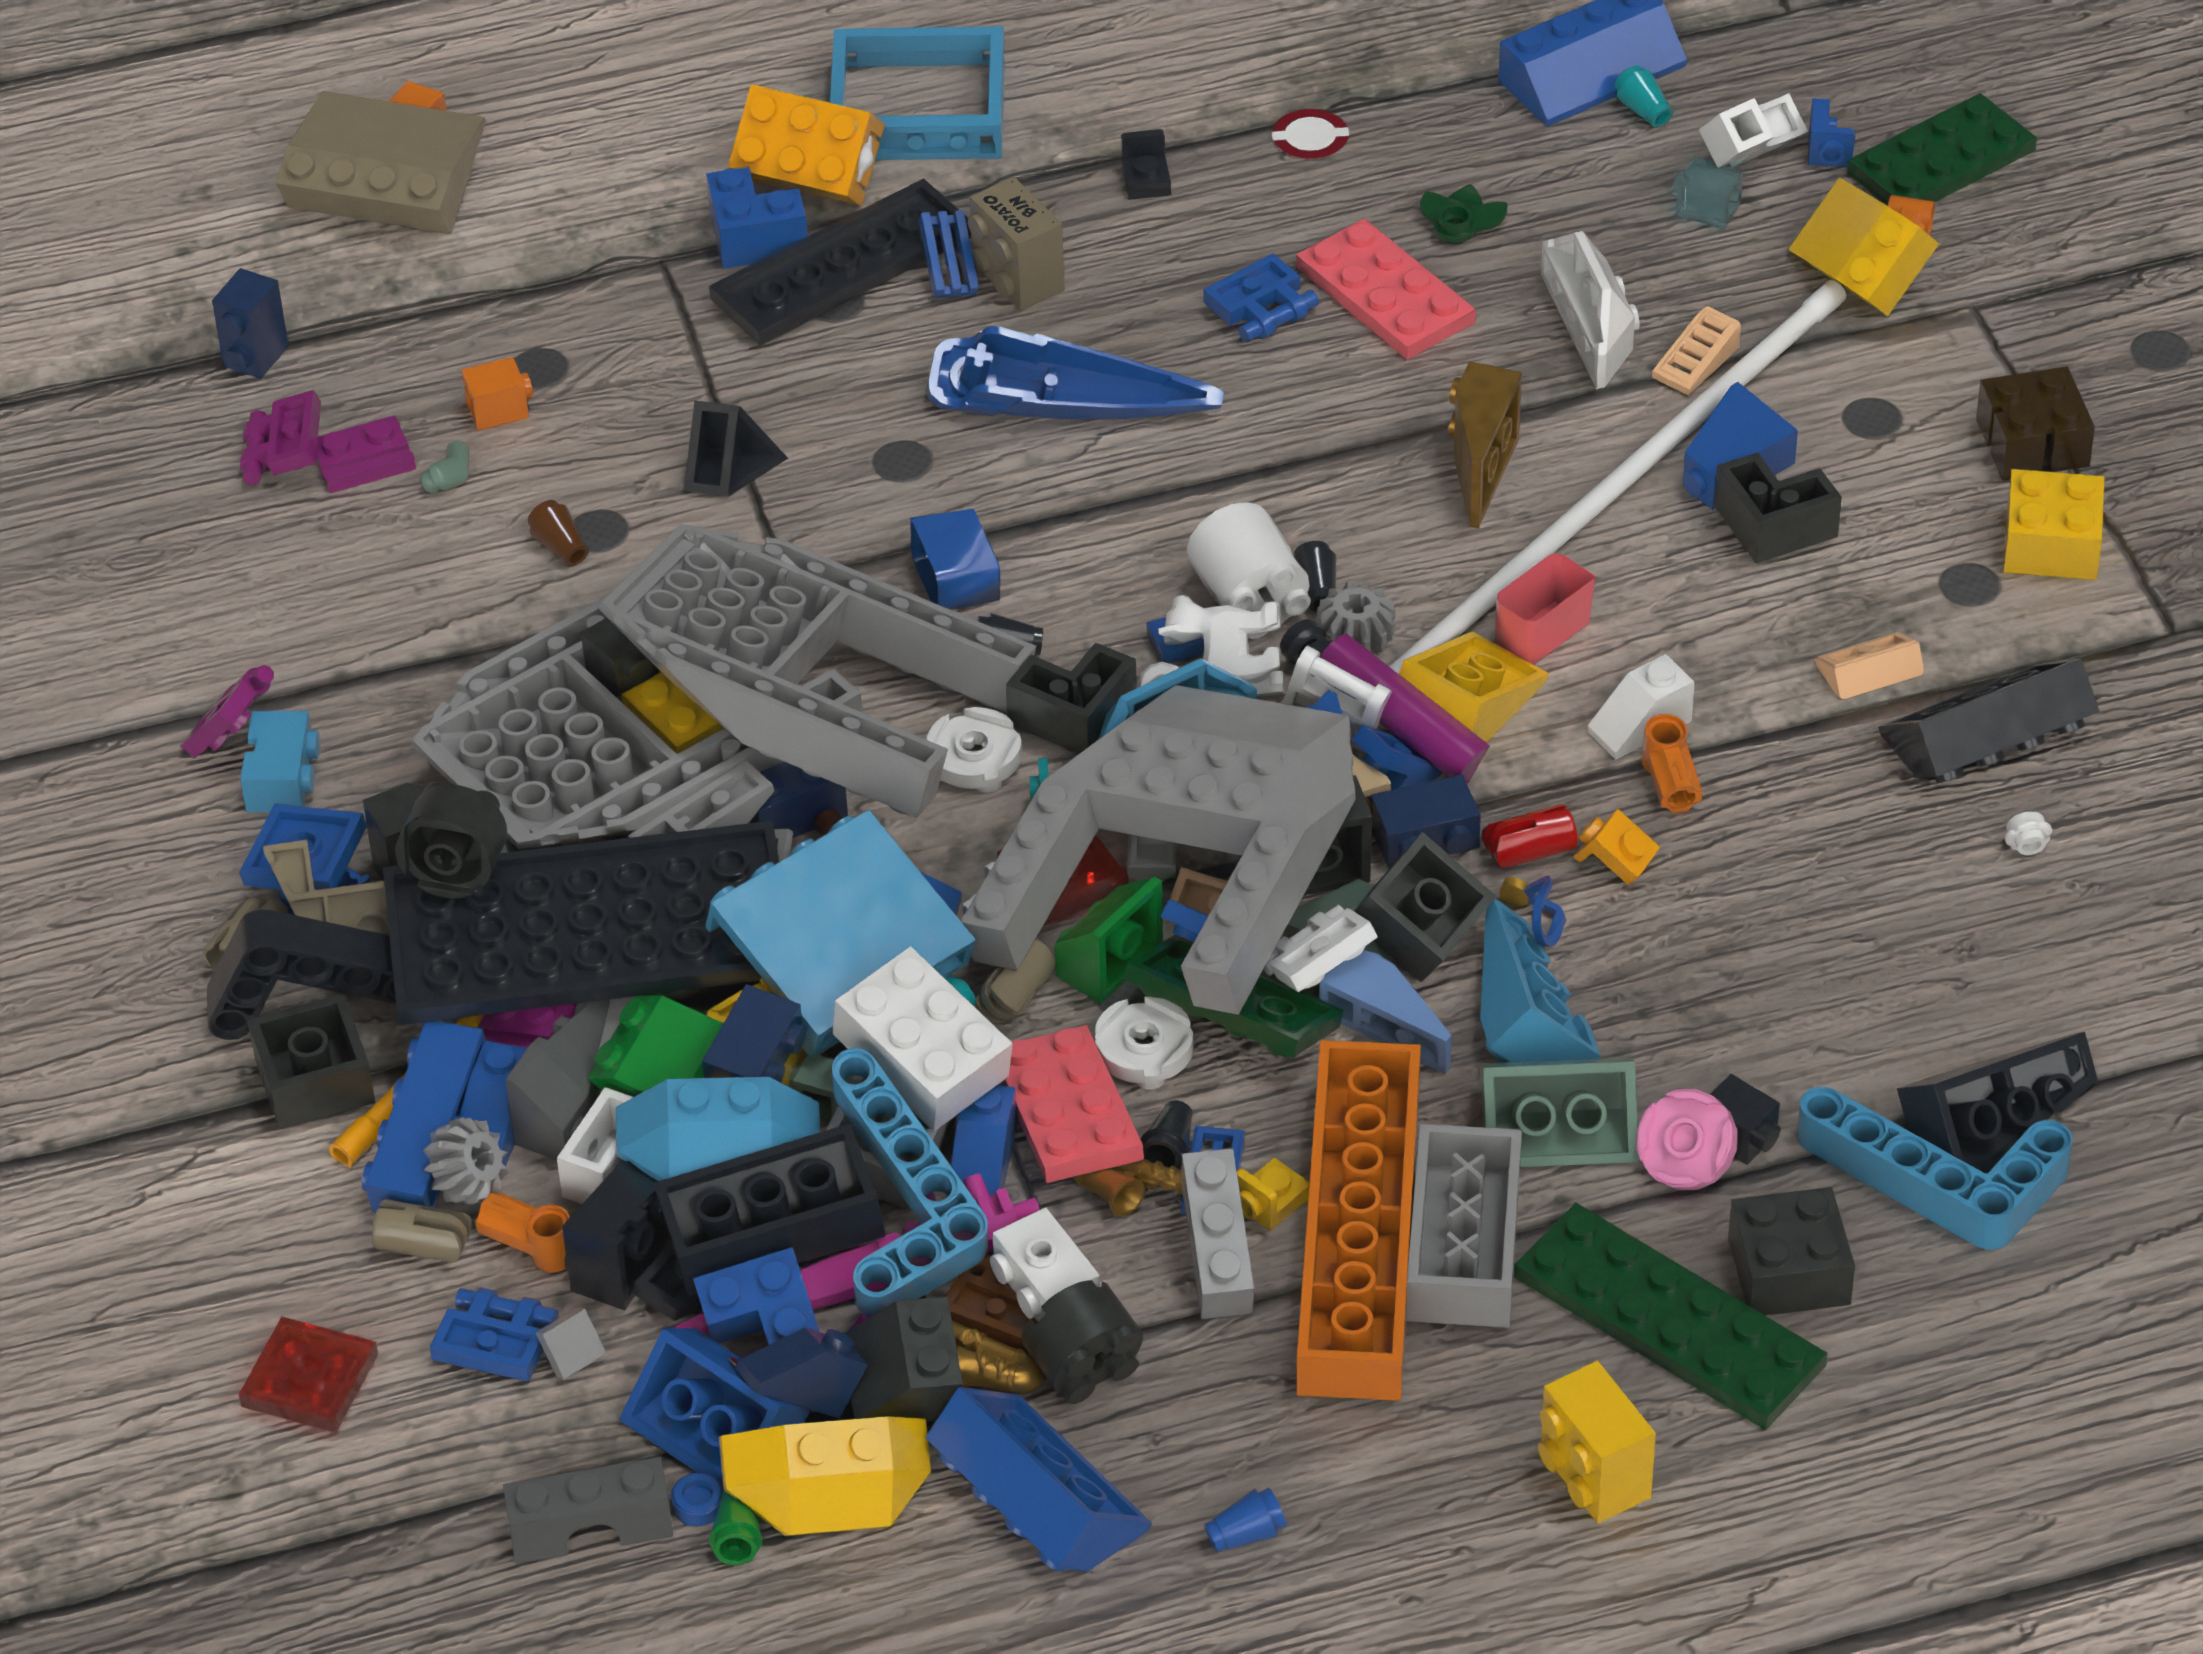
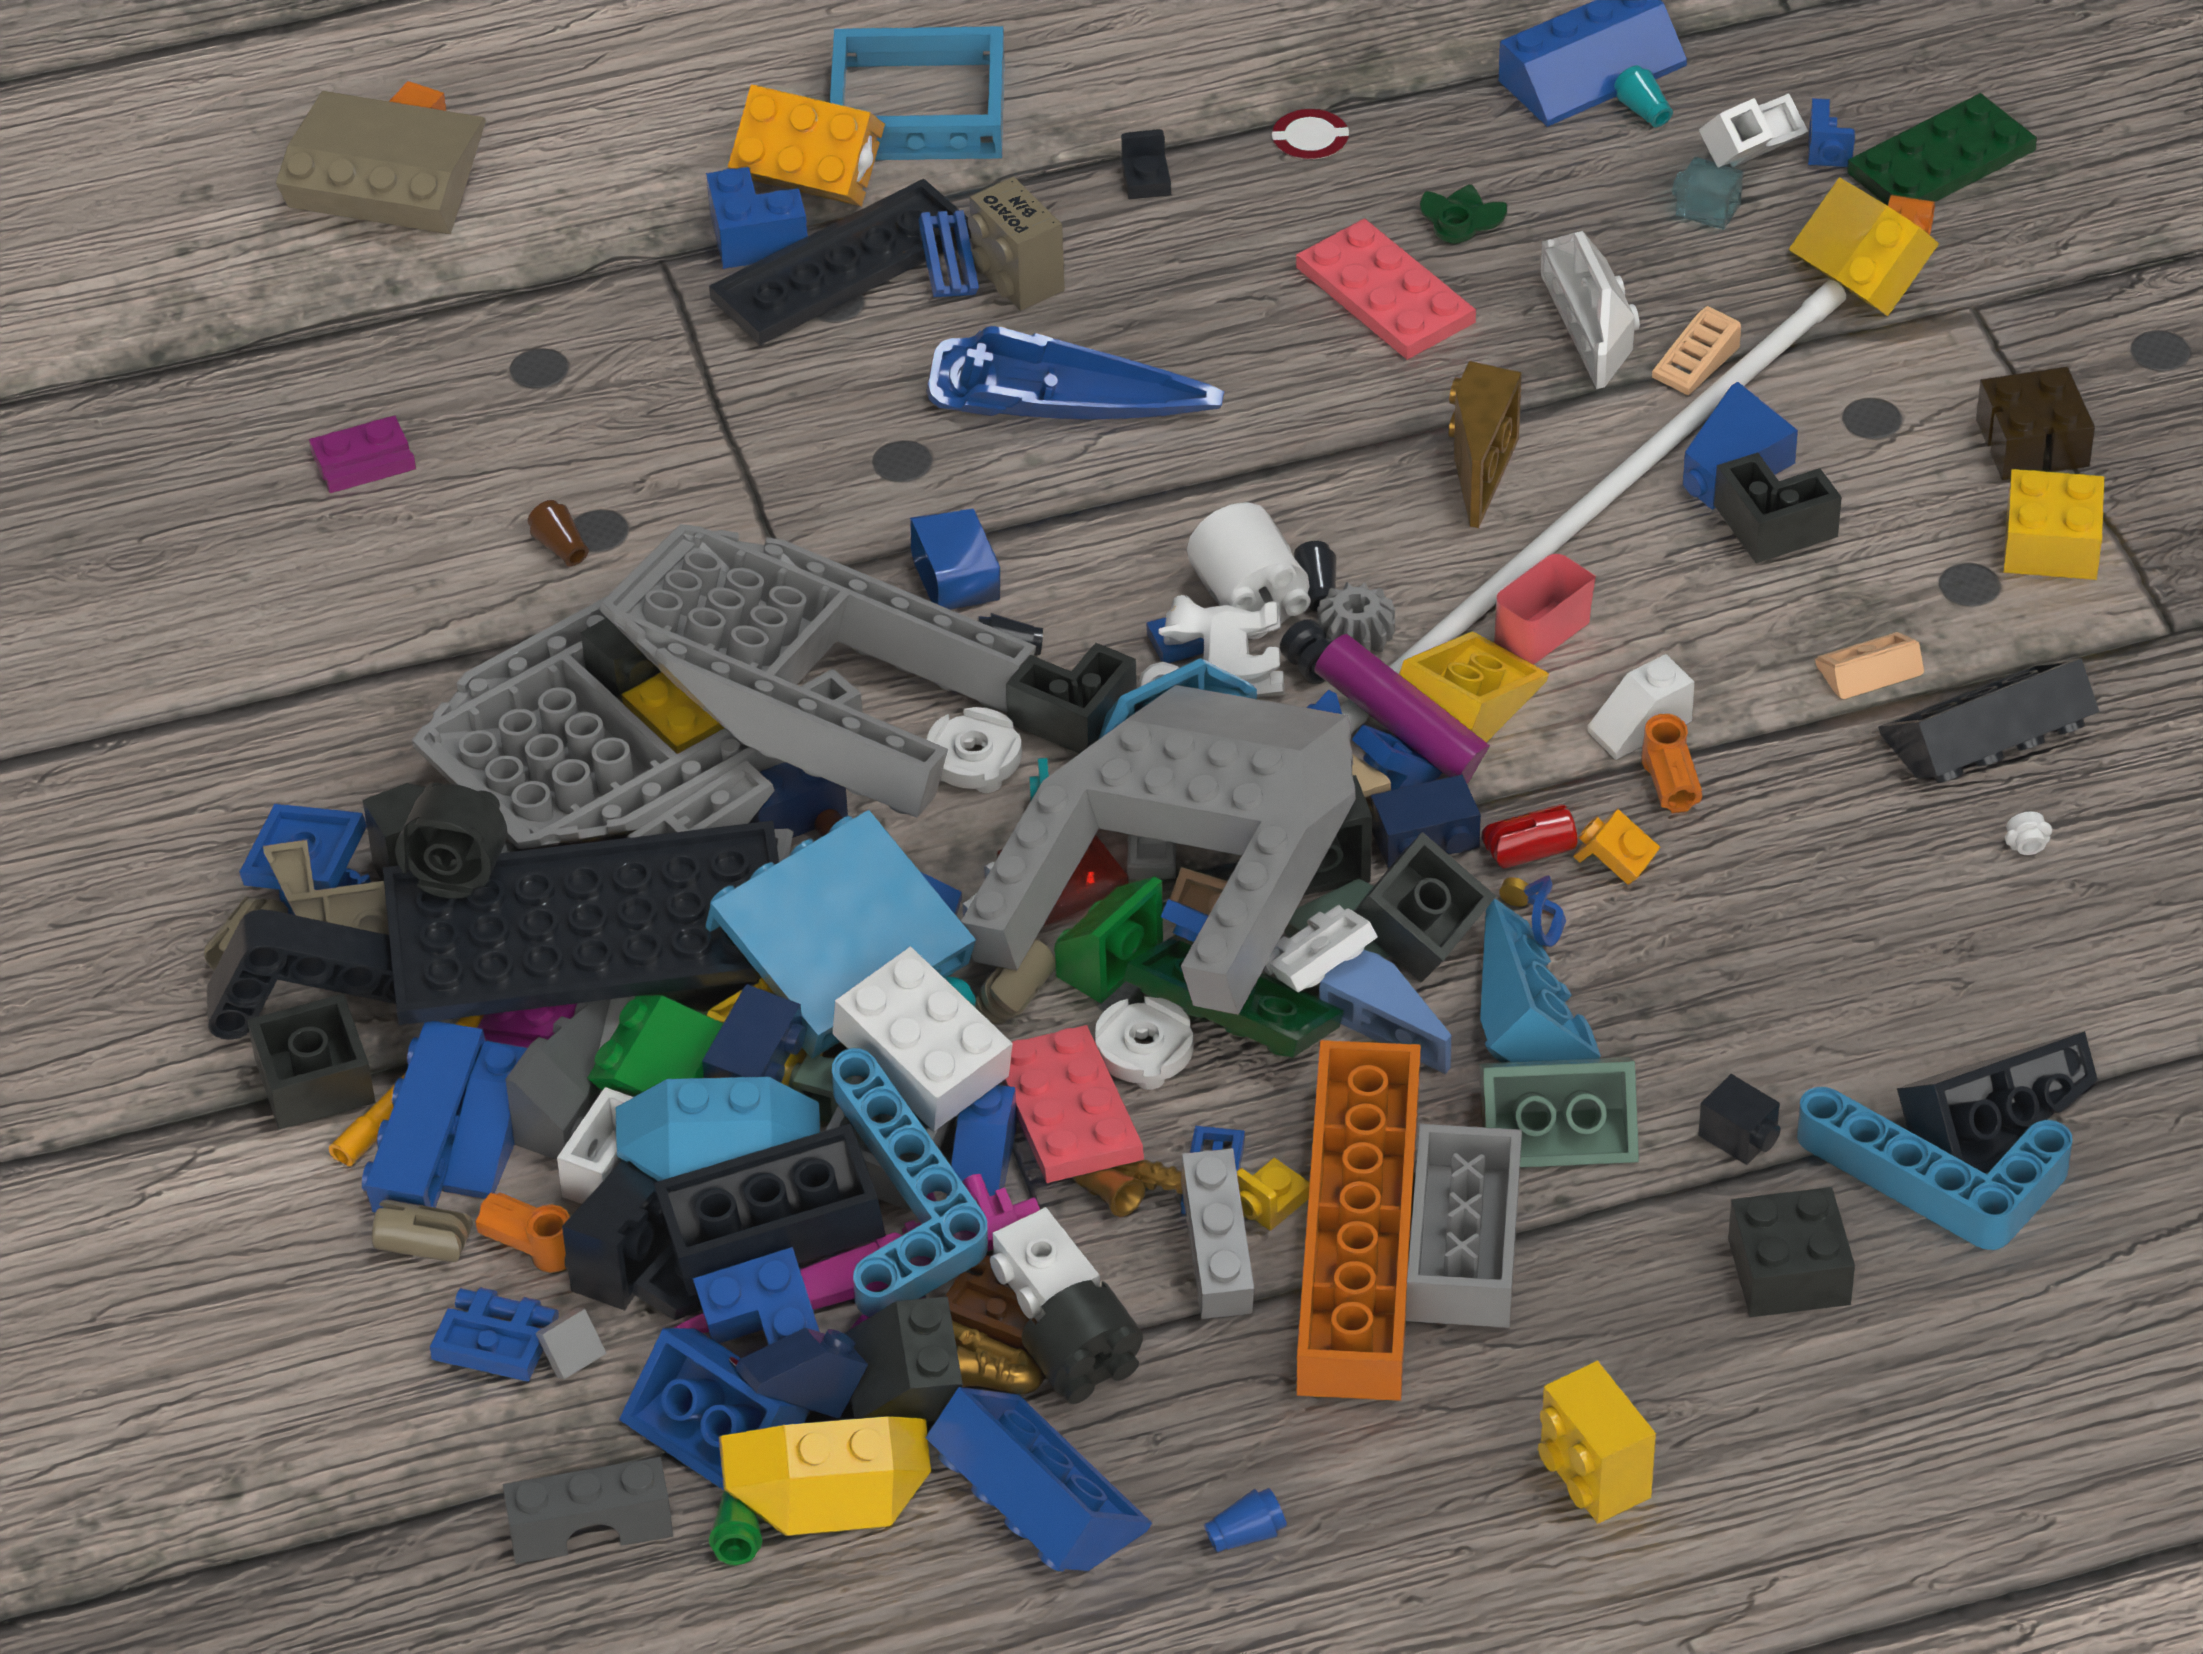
(229, 711): magenta plate -> none
(250, 323): dark blue brick -> none
(281, 761): dark azure brick -> none
(282, 439): magenta plate -> none
(308, 1374): clear red plate -> none
(448, 472): sand green arm -> none
(465, 1161): light grey gear -> none
(496, 393): orange brick -> none
(696, 1499): blue tile -> none
(727, 450): black slope -> none
(1168, 1134): black cone -> none
(1253, 289): blue plate -> none
(1307, 690): white plate -> none
(1671, 1316): dark green plate -> none
(1687, 1139): bright pink tile -> none

